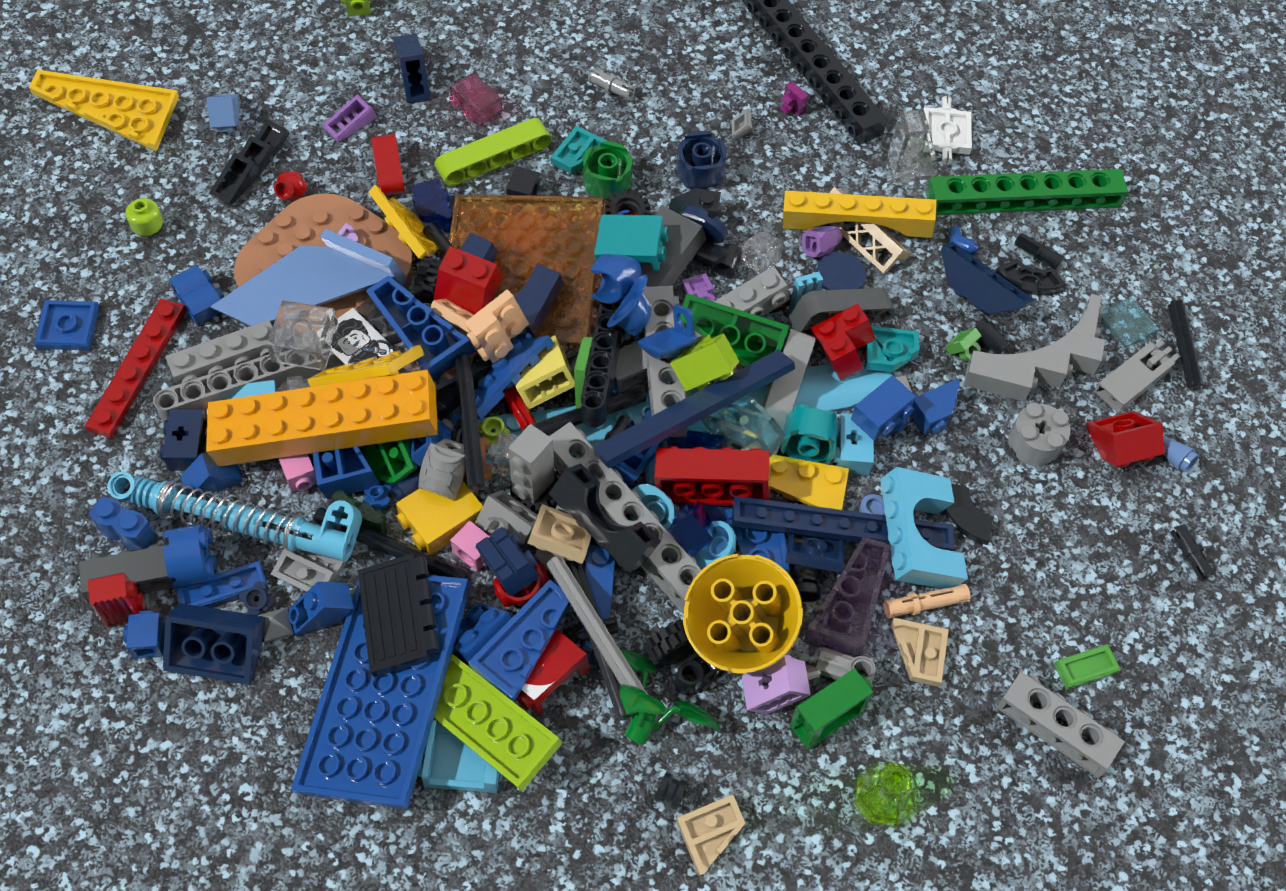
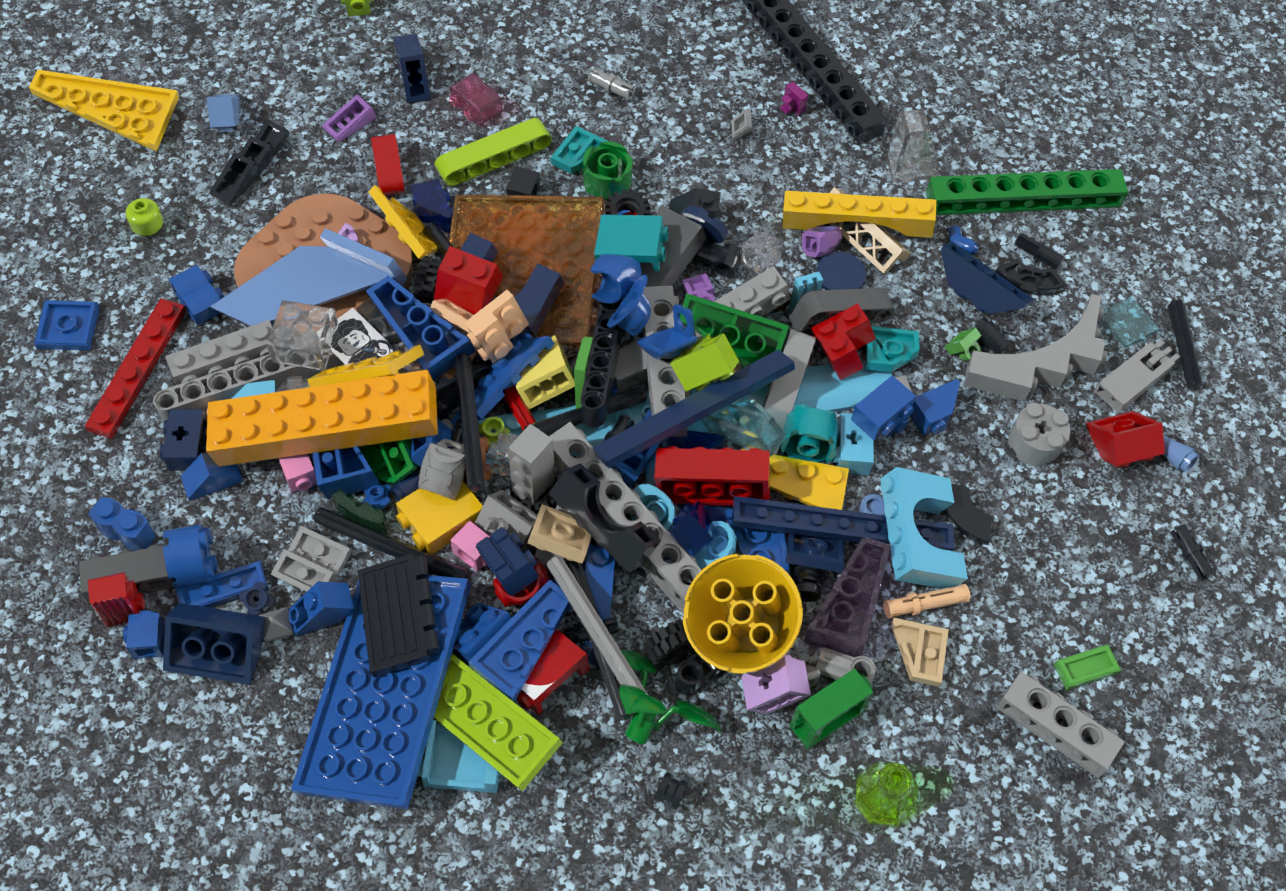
(244, 519): medium azure piece -> none
(290, 186): red animal -> none
(701, 160): dark blue brick -> none
(710, 830): tan wing -> none
(949, 130): white plate -> none

